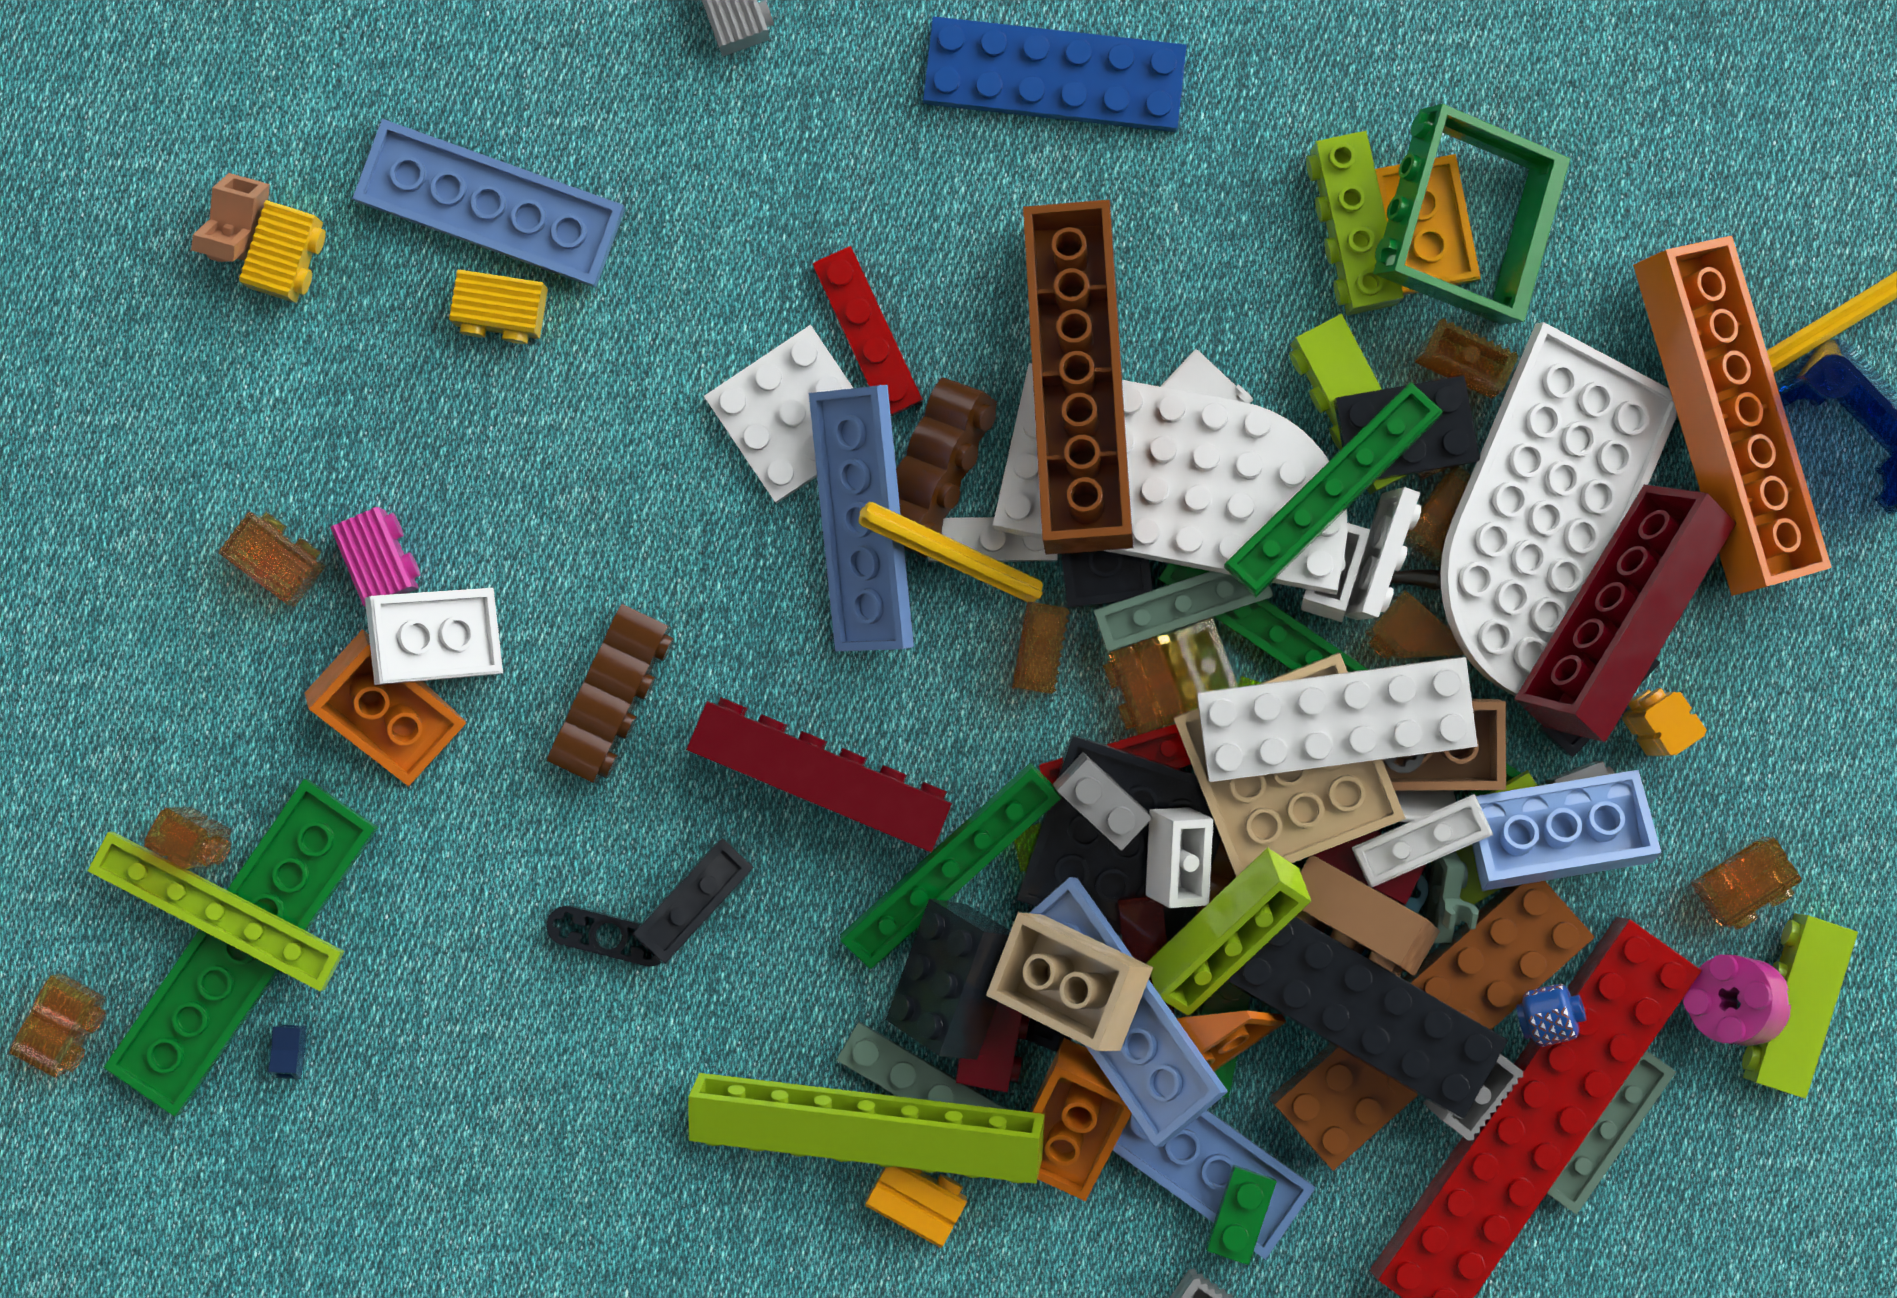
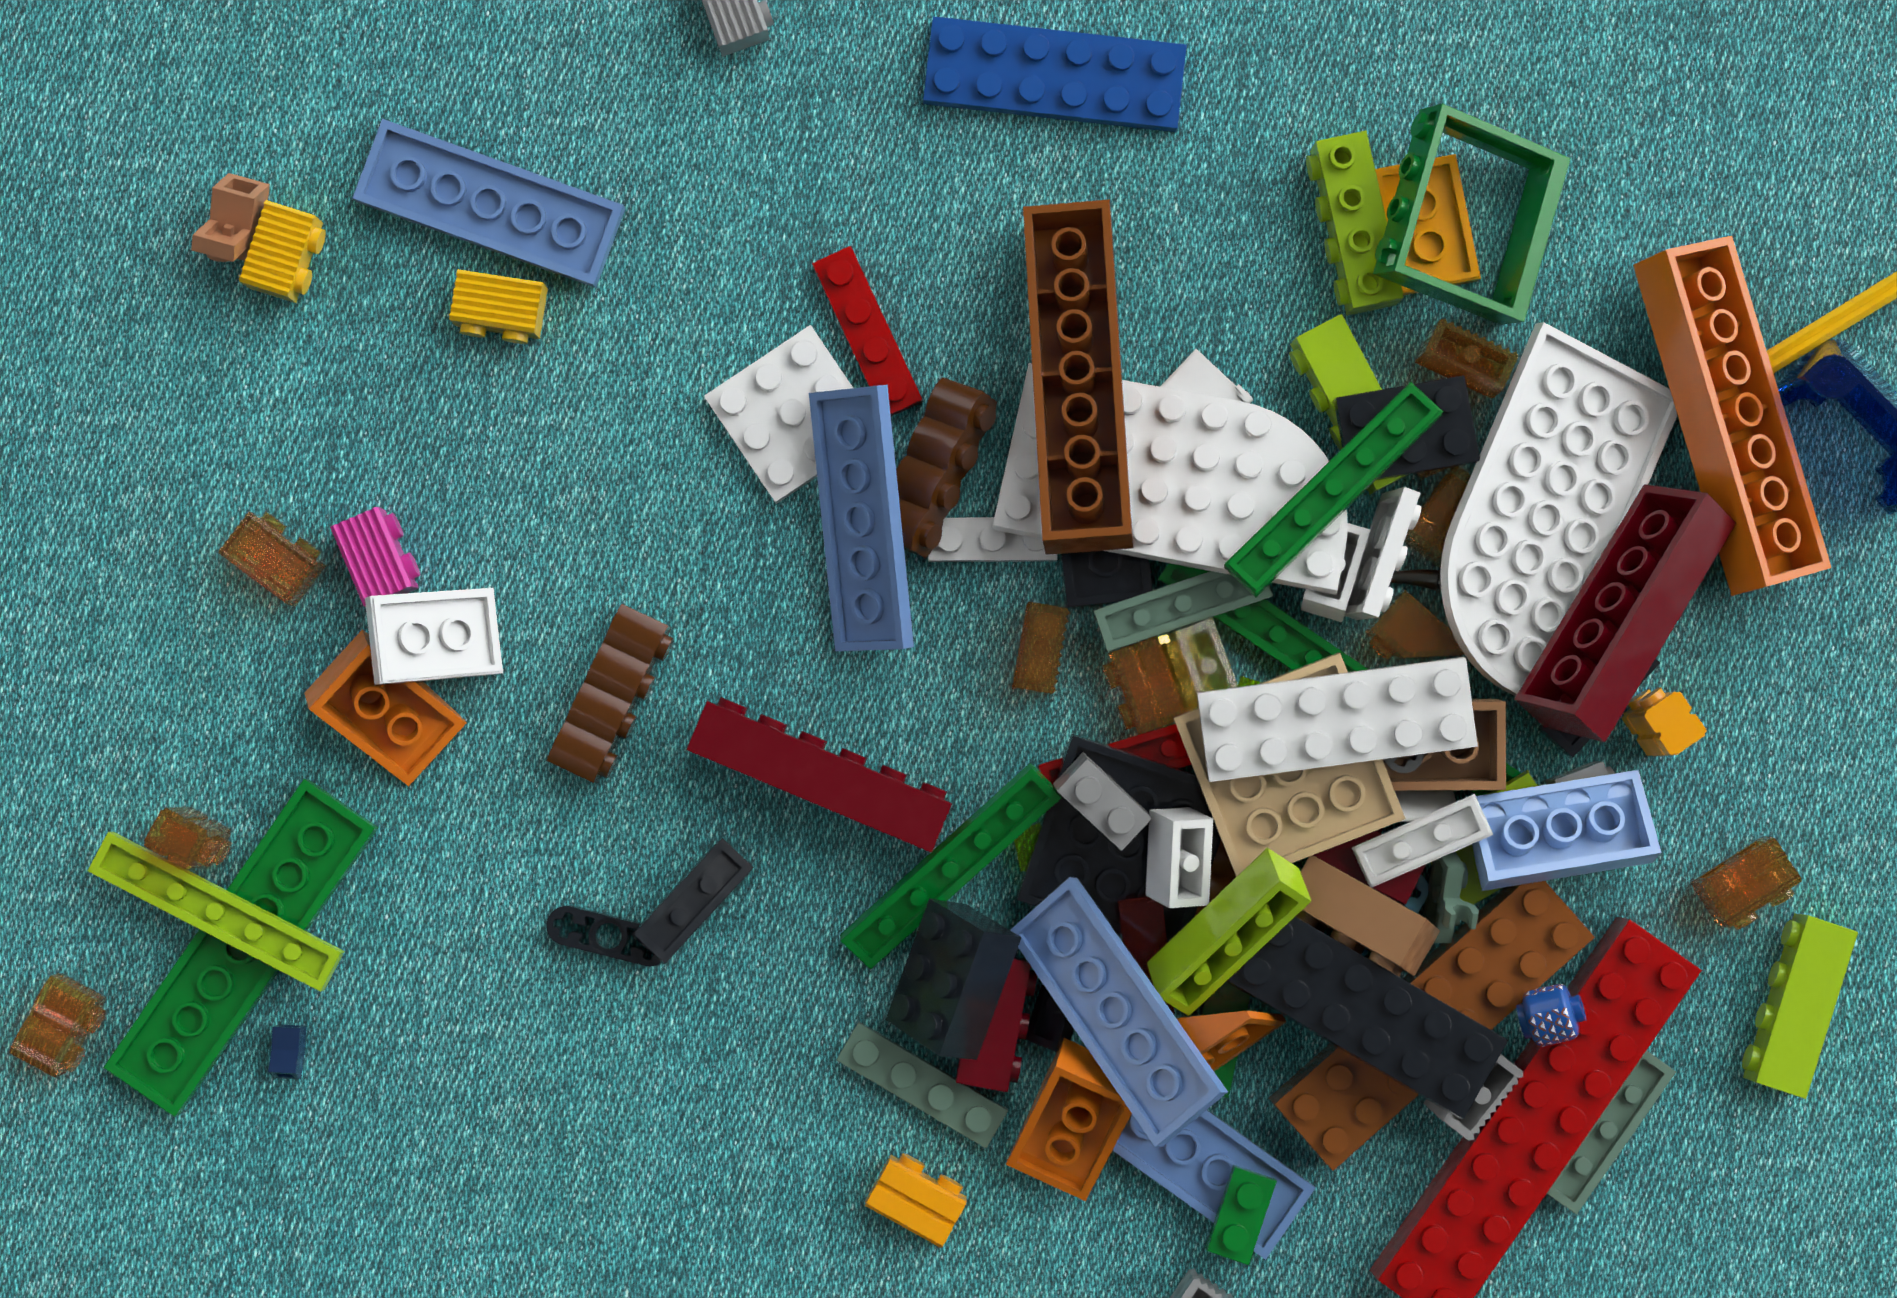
(866, 1128): lime brick -> none
(950, 552): yellow axle -> none
(1069, 982): tan brick -> none
(1756, 986): dark pink brick -> none

